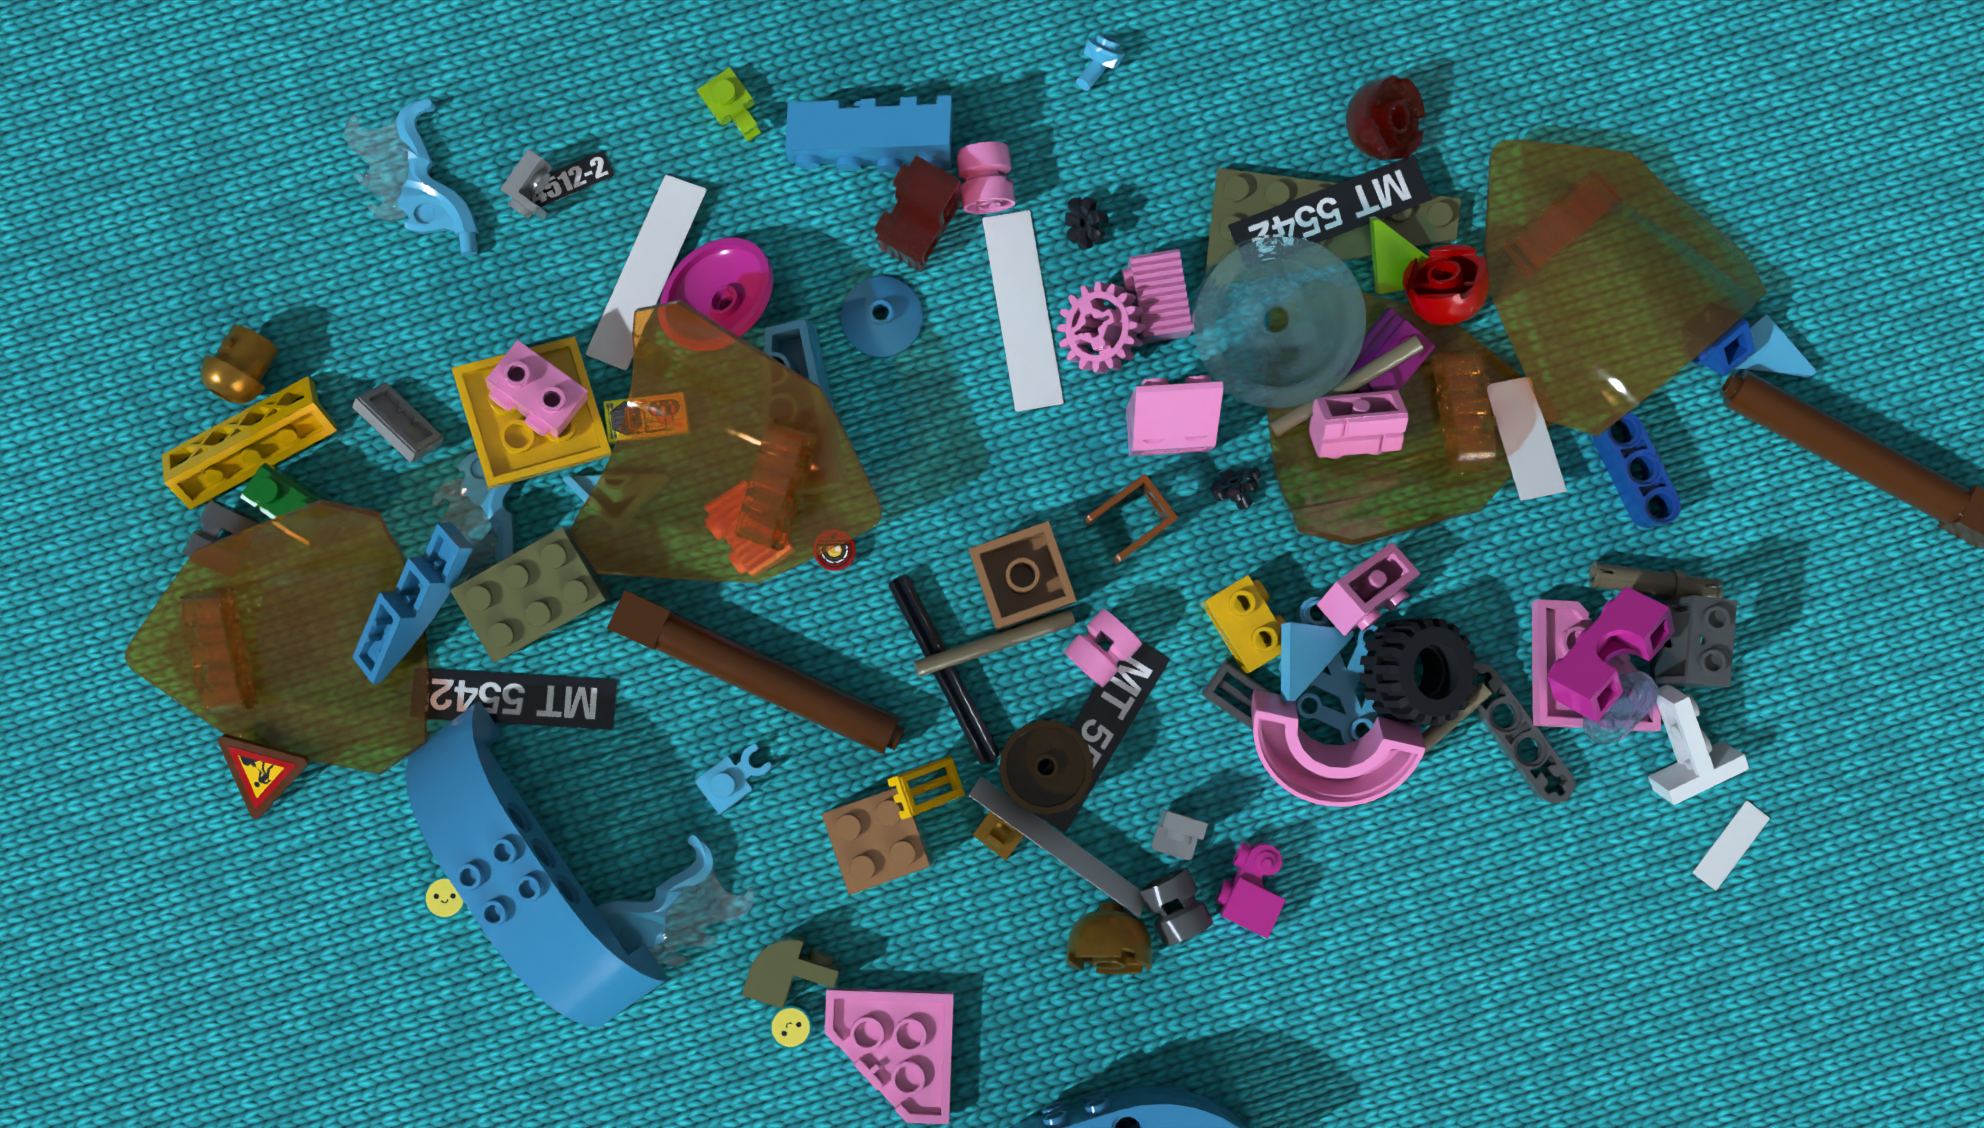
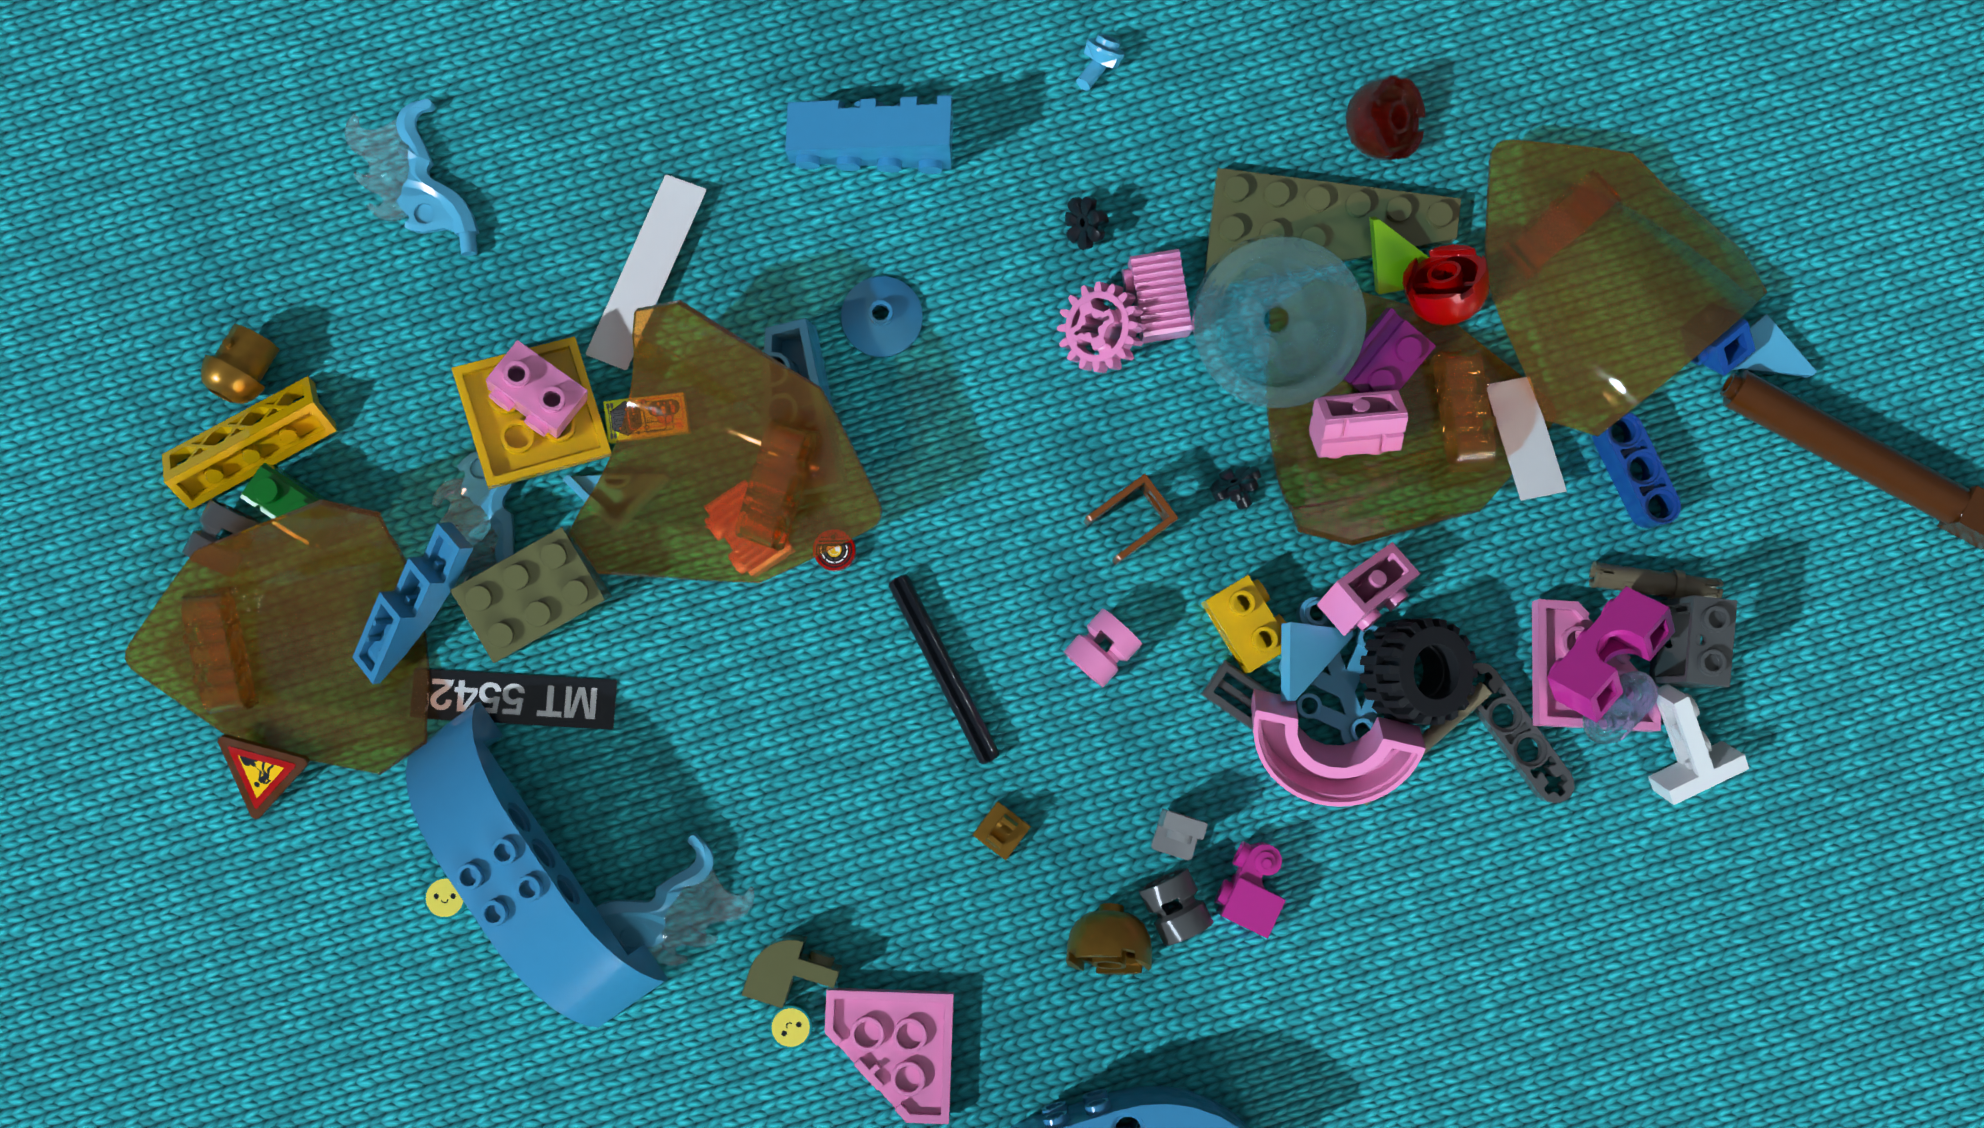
(398, 422): light grey plate -> none
(527, 179): light grey bracket -> none
(574, 178): black sticker -> none
(725, 282): dark pink dish -> none
(729, 102): lime plate -> none
(729, 781): medium azure plate -> none
(756, 673): reddish brown brick -> none
(874, 841): medium nougat brick -> none
(906, 794): yellow tile -> none
(923, 211): clear red brick -> none
(985, 172): bright pink wheel -> none
(994, 643): dark tan bar -> none
(1022, 311): white sticker -> none
(1022, 575): medium nougat brick -> none
(1058, 845): white sticker -> none
(1069, 775): dark brown wheel -> none
(1109, 716): black sticker -> none
(1174, 416): bright pink slope -> none
(1341, 205): black sticker -> none
(1351, 383): dark tan bar -> none
(1731, 845): white sticker -> none

